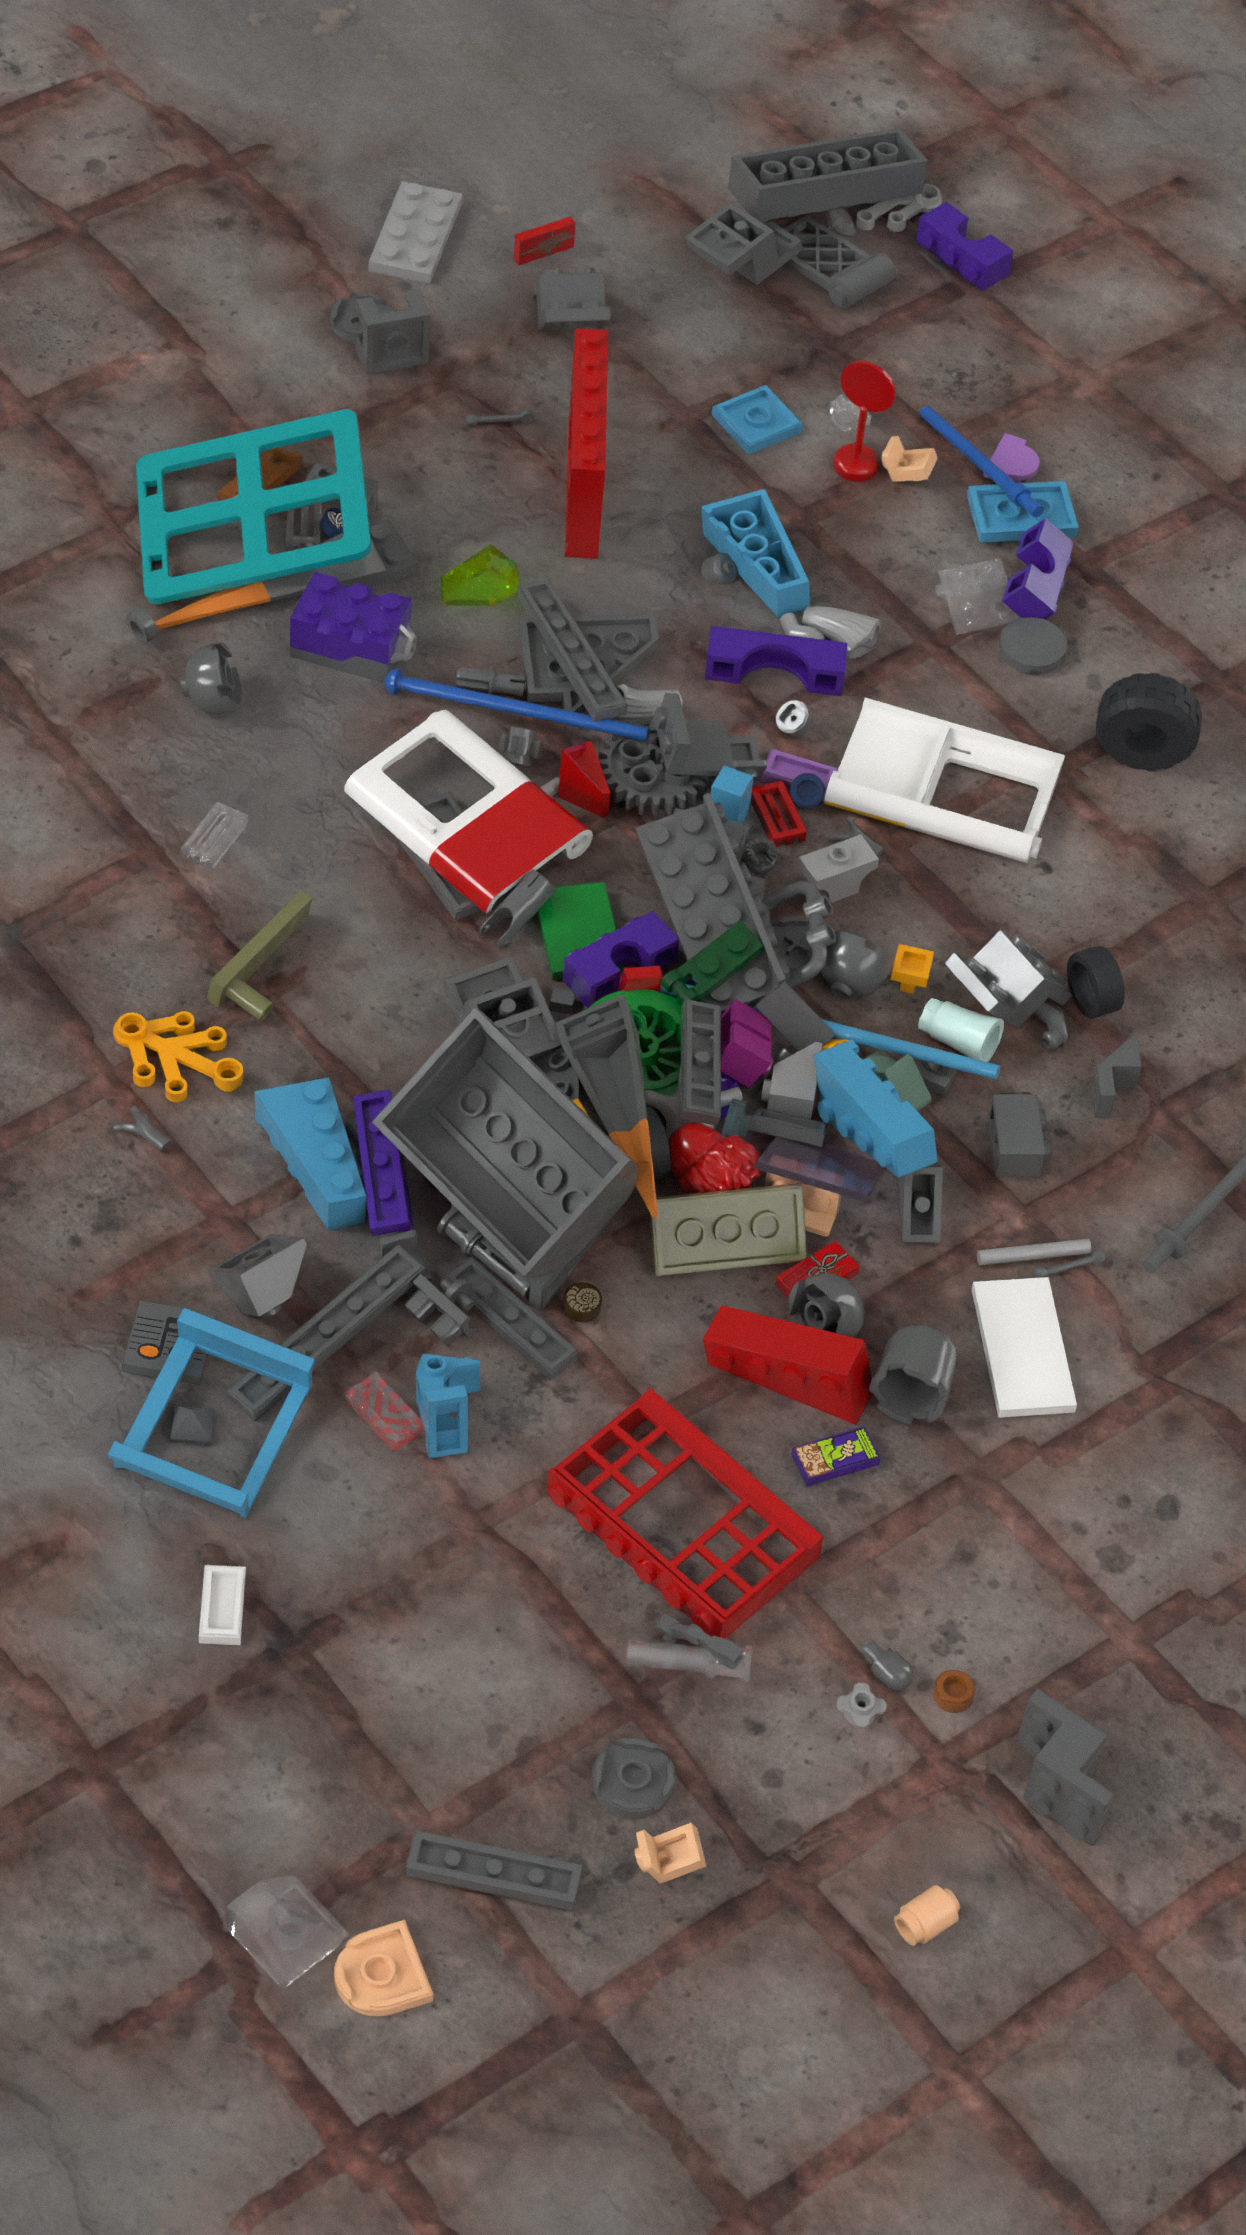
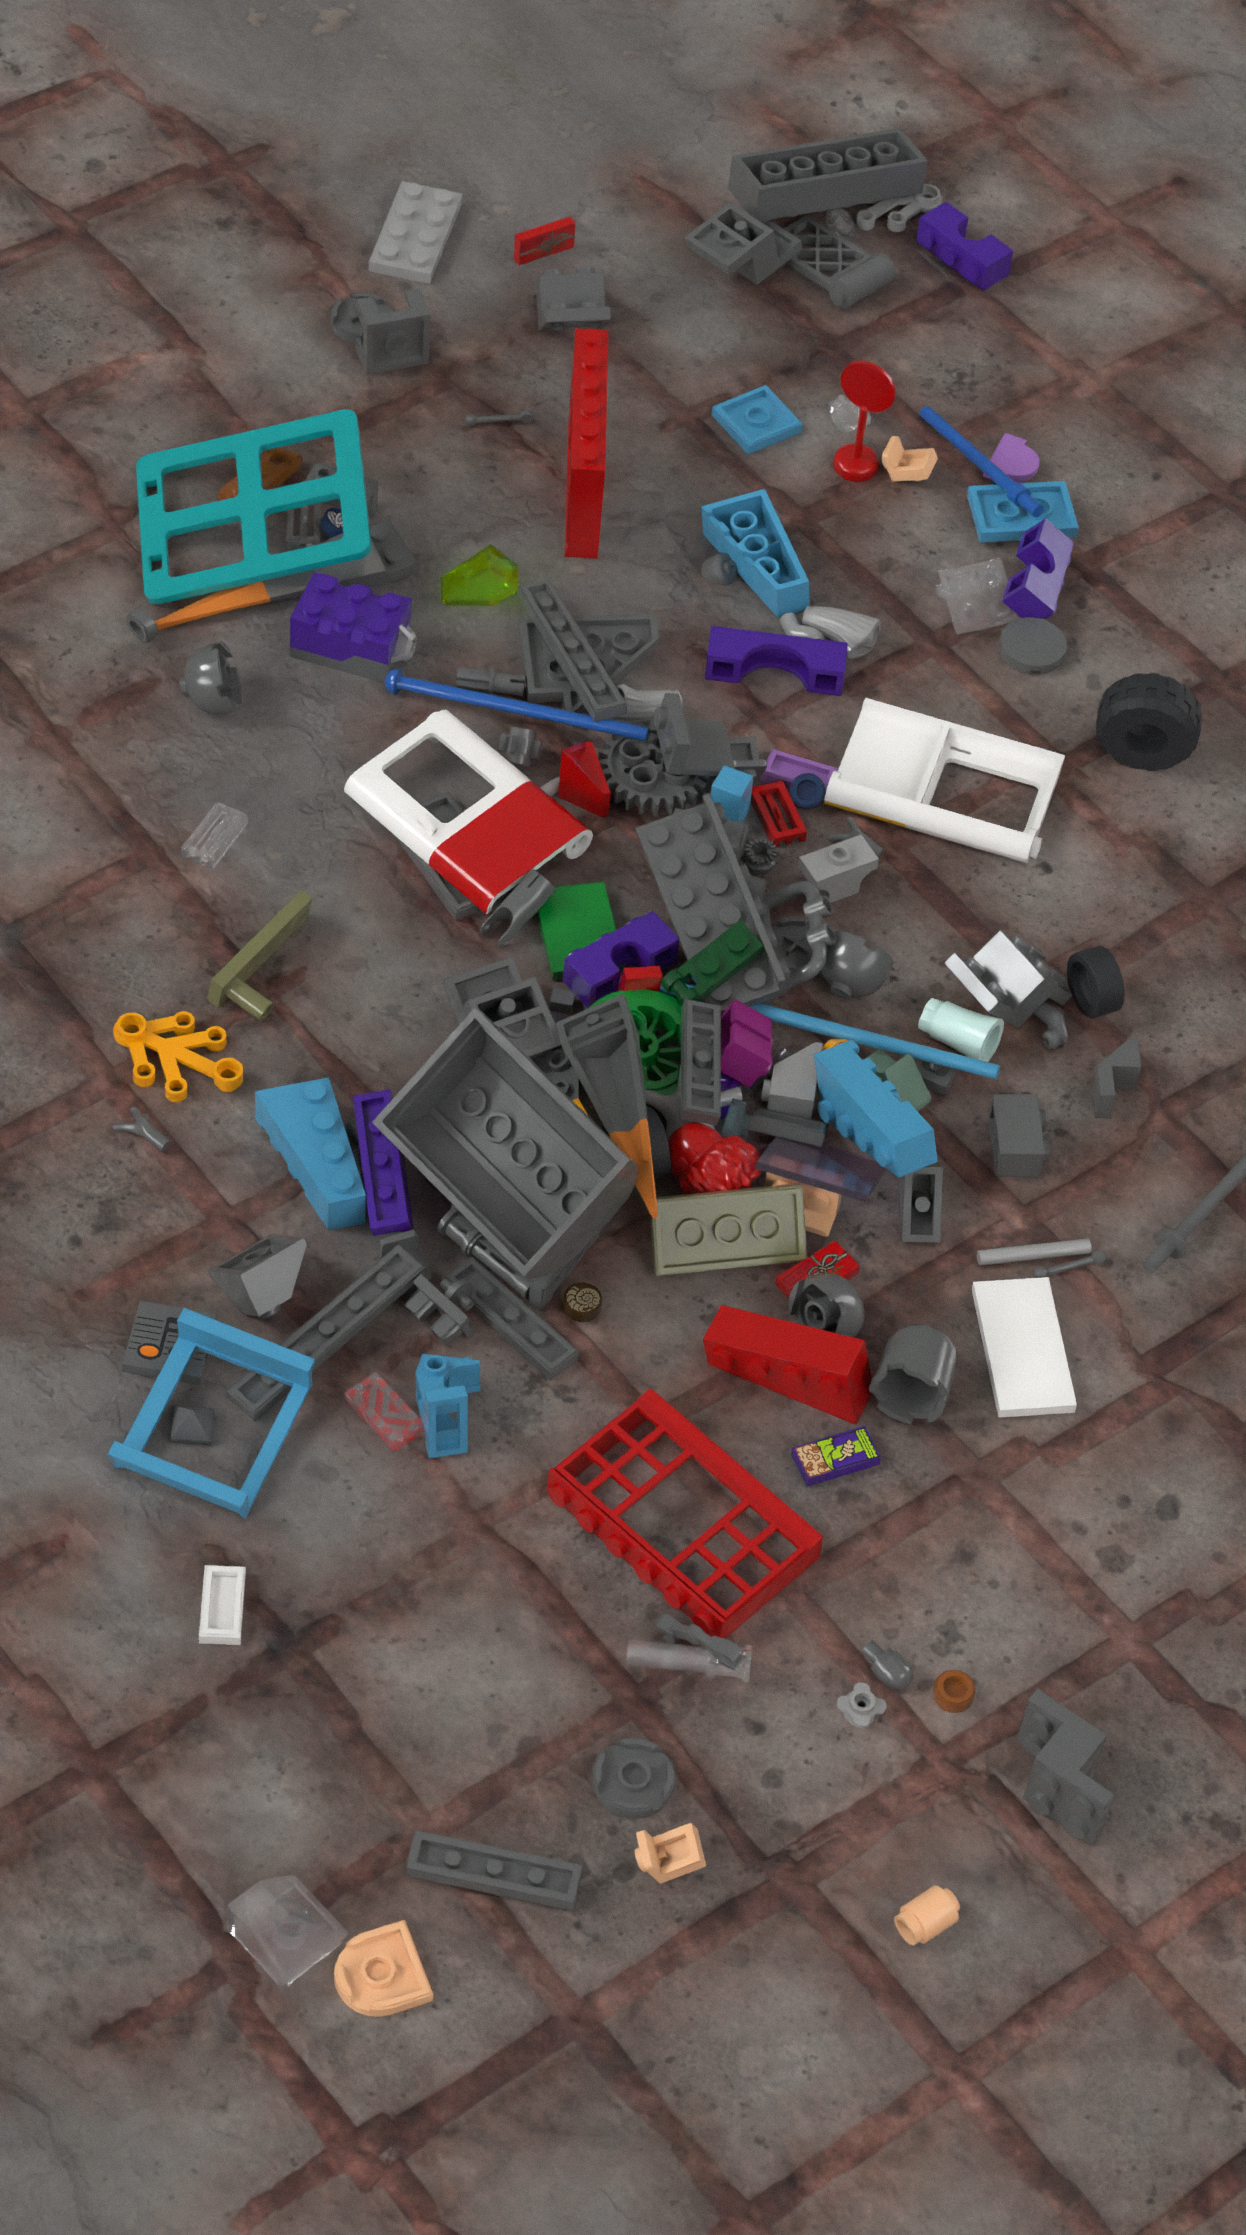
(794, 718): tile -> none
(794, 1017): dark grey tile -> none
(912, 967): light orange tile -> none

